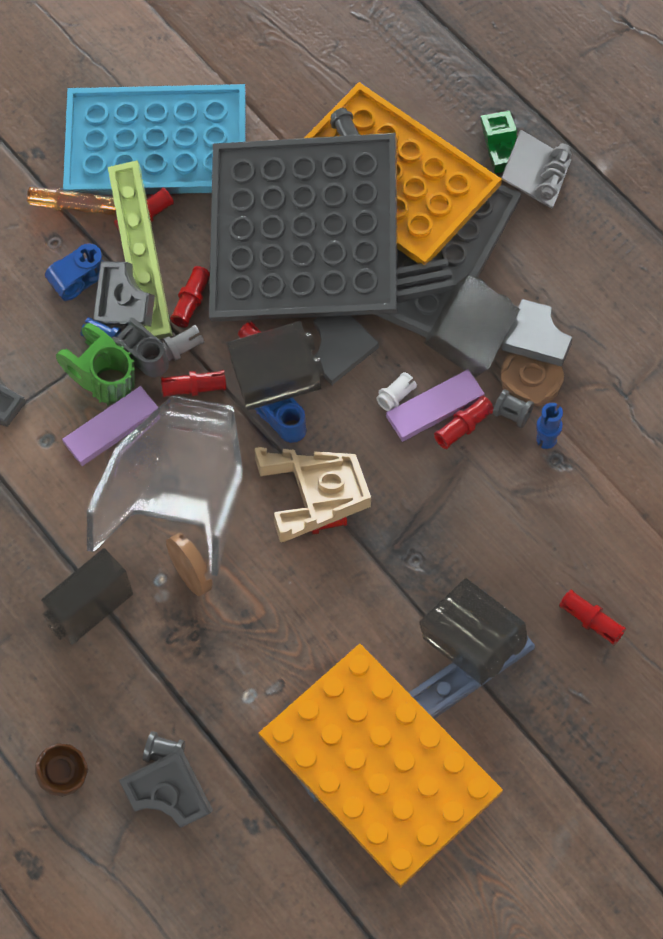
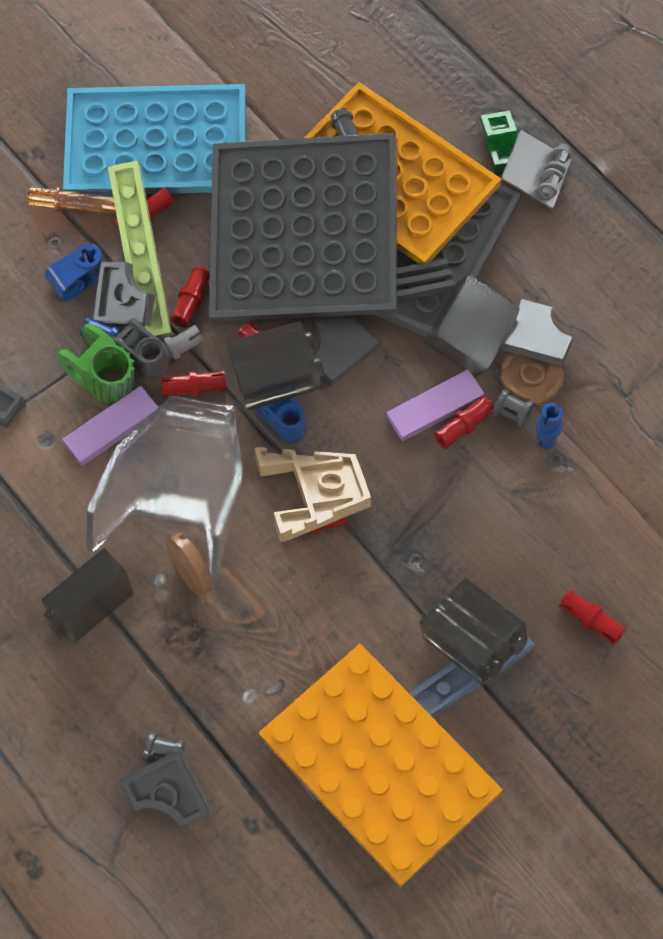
(61, 769): reddish brown hair -> none
(395, 392): white pin -> none

